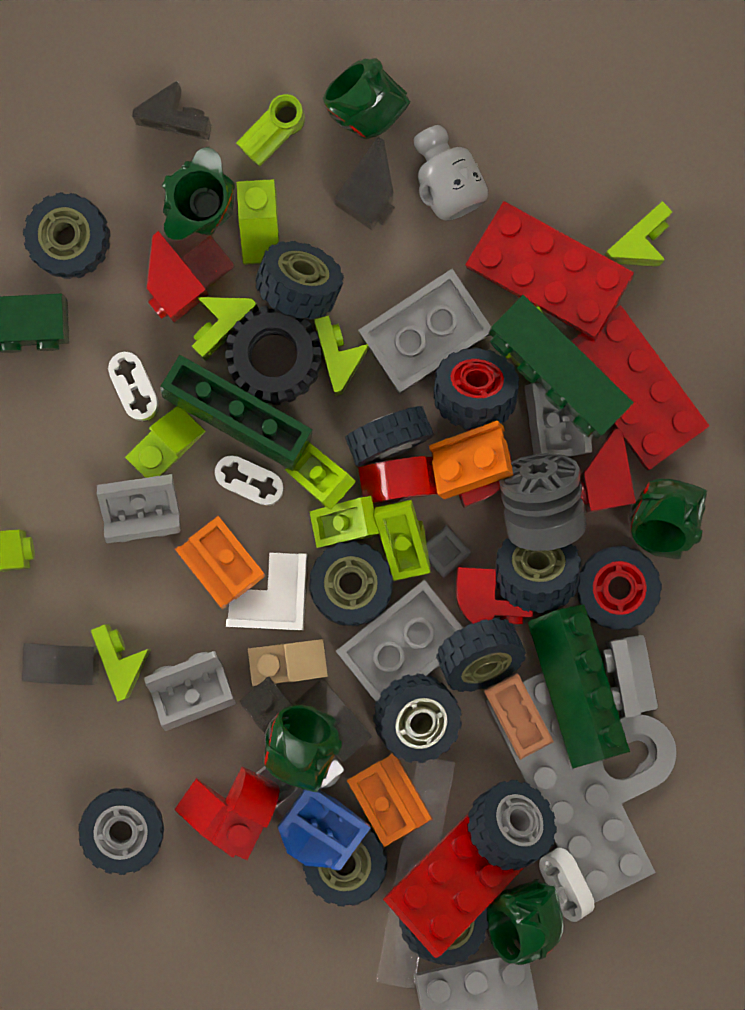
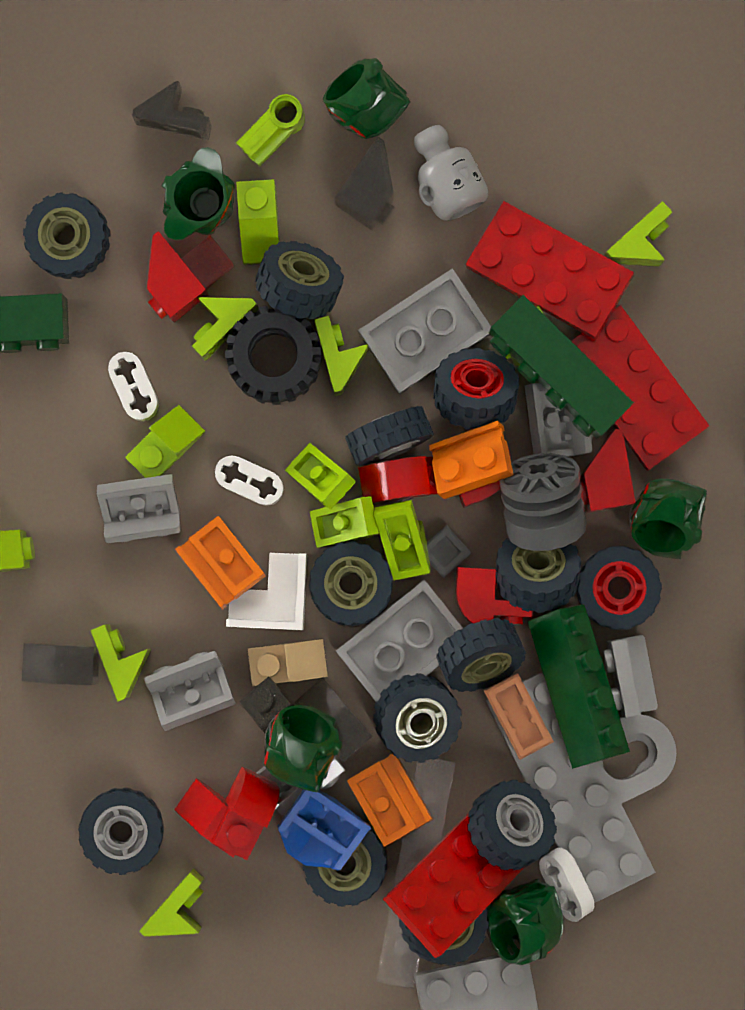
(172, 919): none -> lime slope
(236, 412): dark green brick -> none

